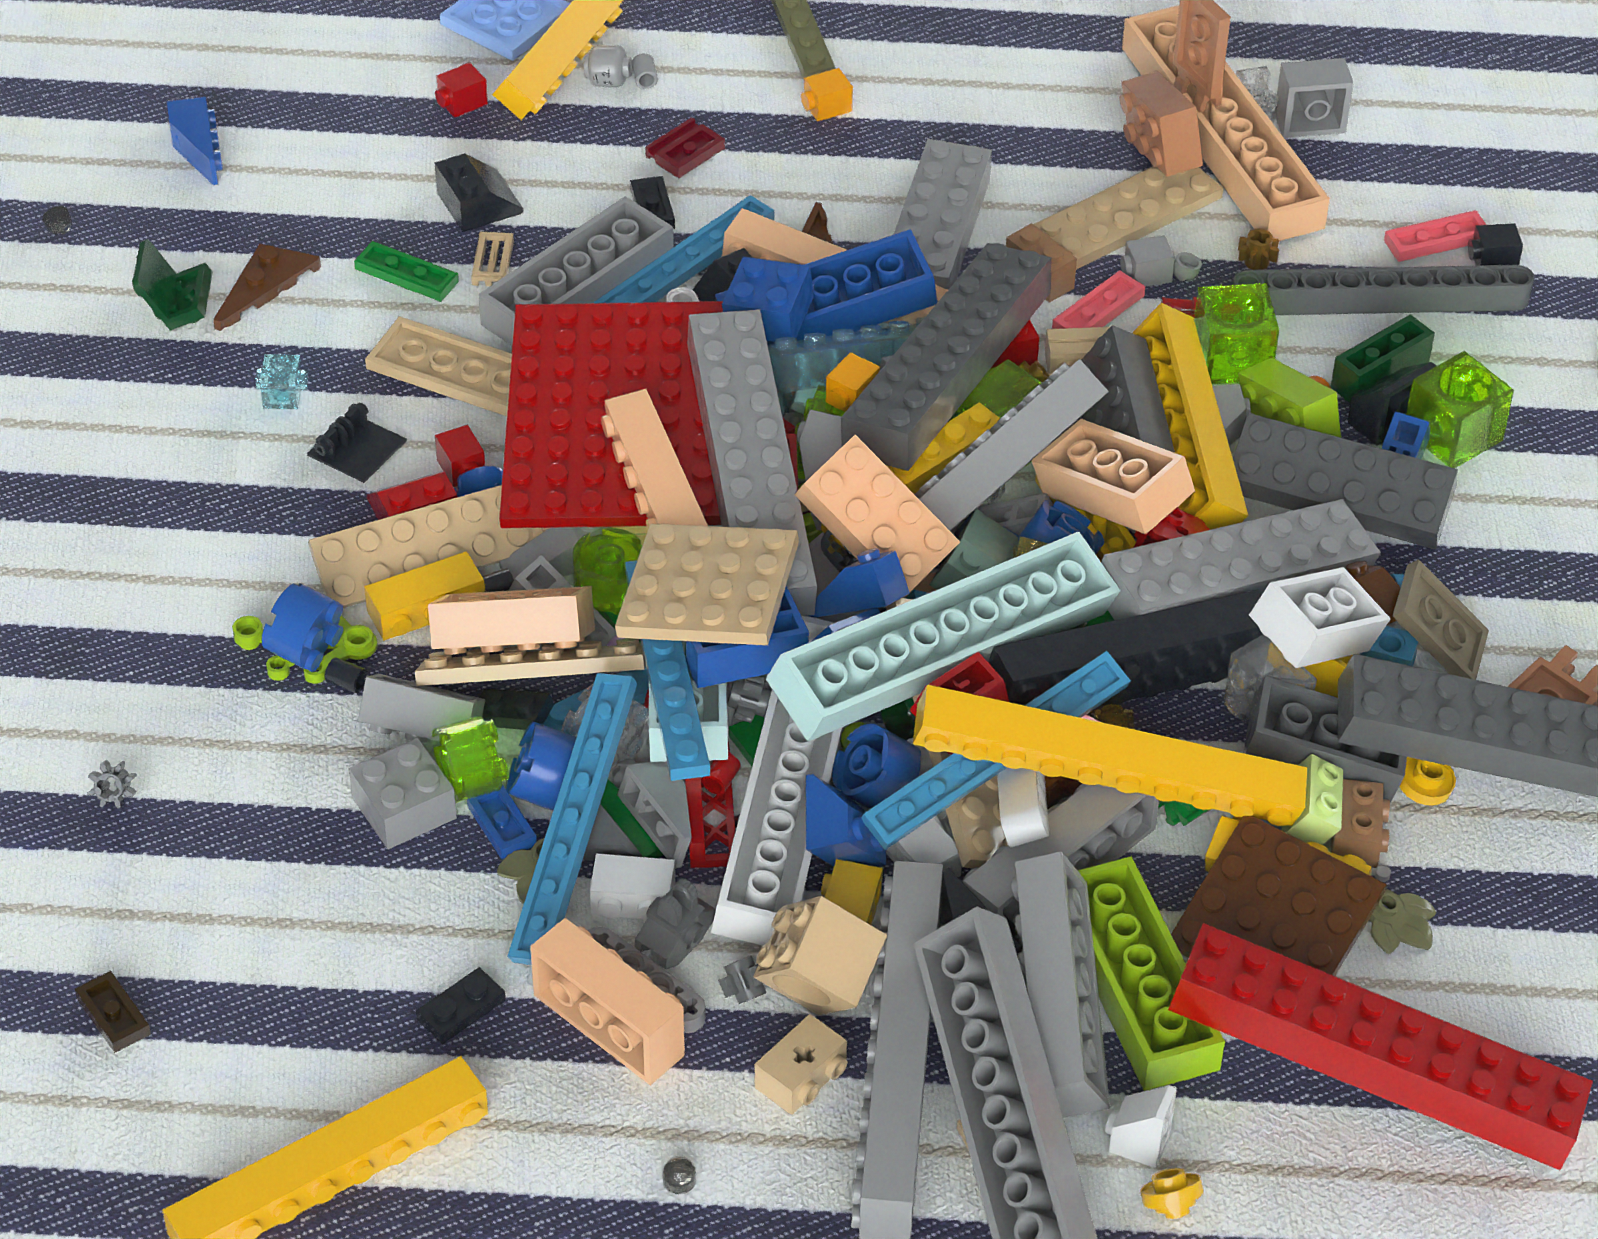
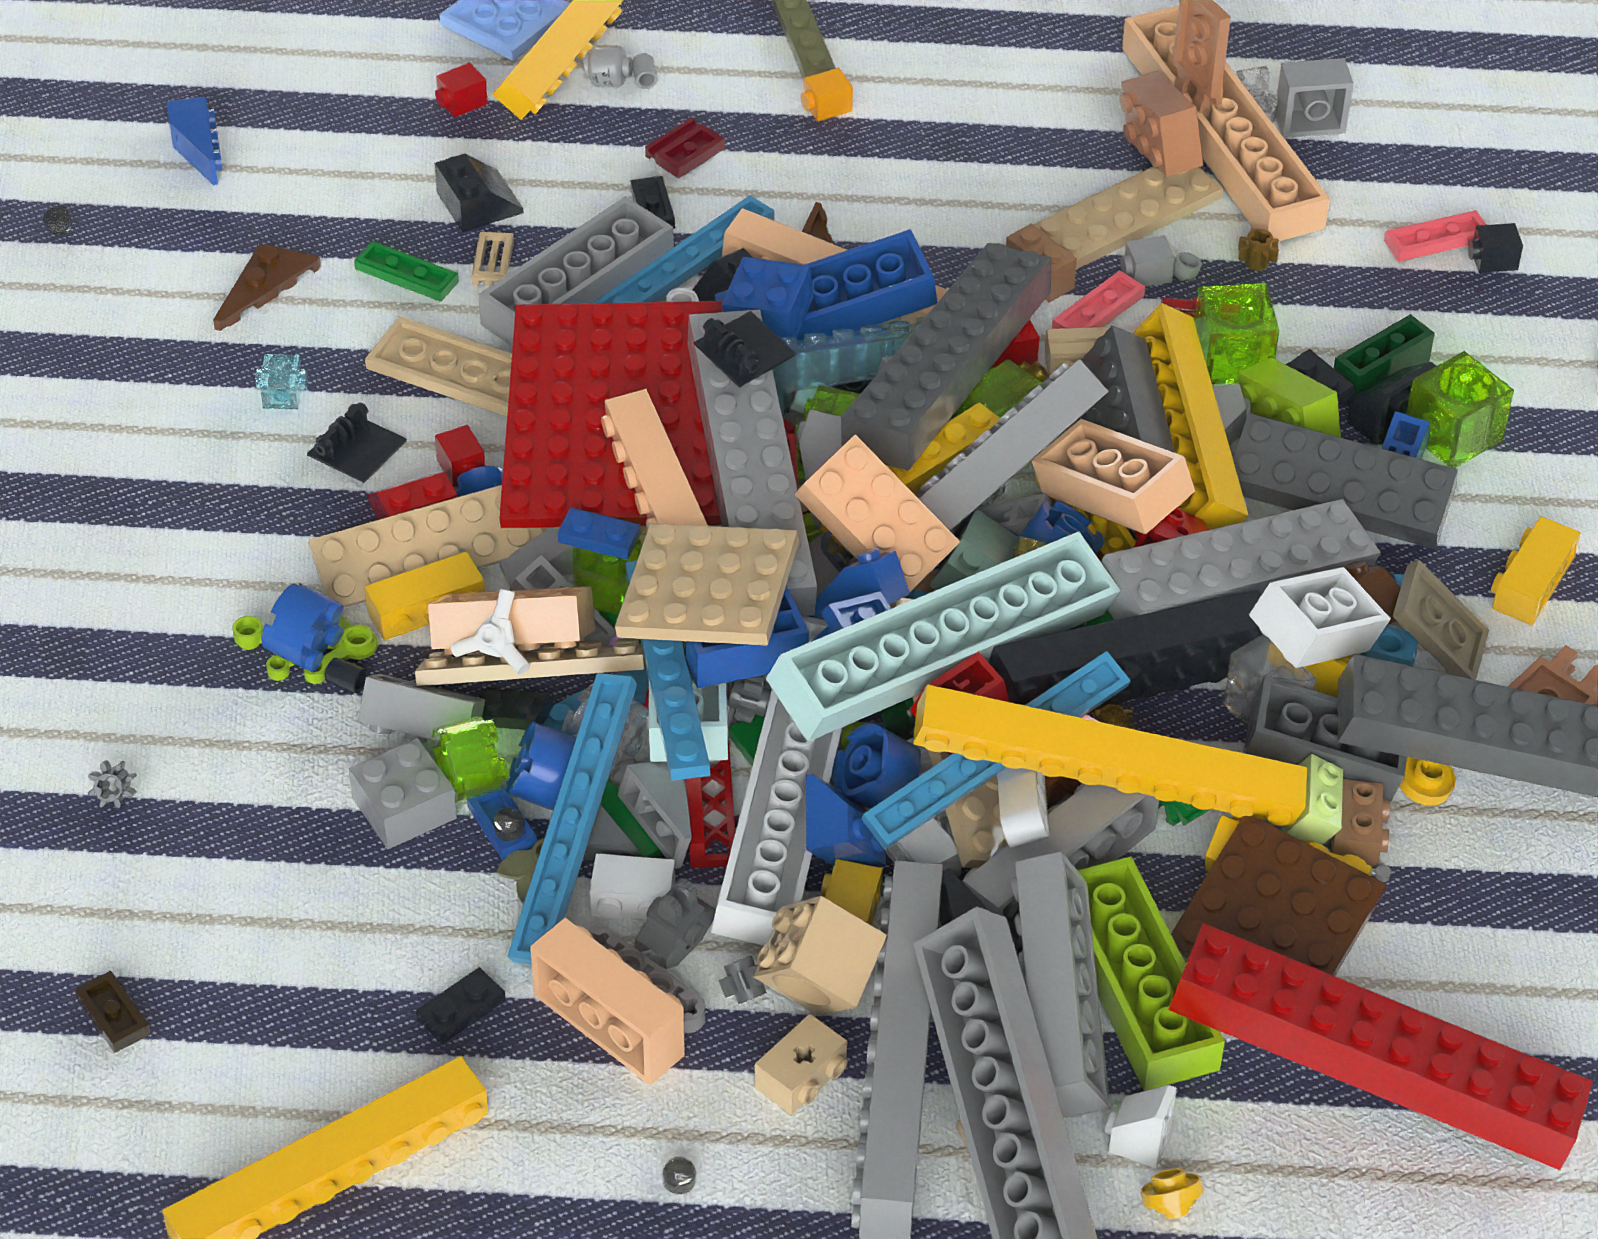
(172, 296): dark green bracket -> none
(495, 636): none -> white piece
(498, 581): black hinge -> none
(506, 826): none -> clear smoke hinge
(599, 533): none -> blue plate
(721, 774): red hinge -> none
(743, 347): none -> black hinge
(849, 381): light orange brick -> none
(851, 611): none -> plate
(946, 204): light grey brick -> none
(1320, 371): none -> black plate
(1394, 289): dark grey beam -> none
(1403, 921): olive plate -> none
(1535, 570): none -> yellow brick

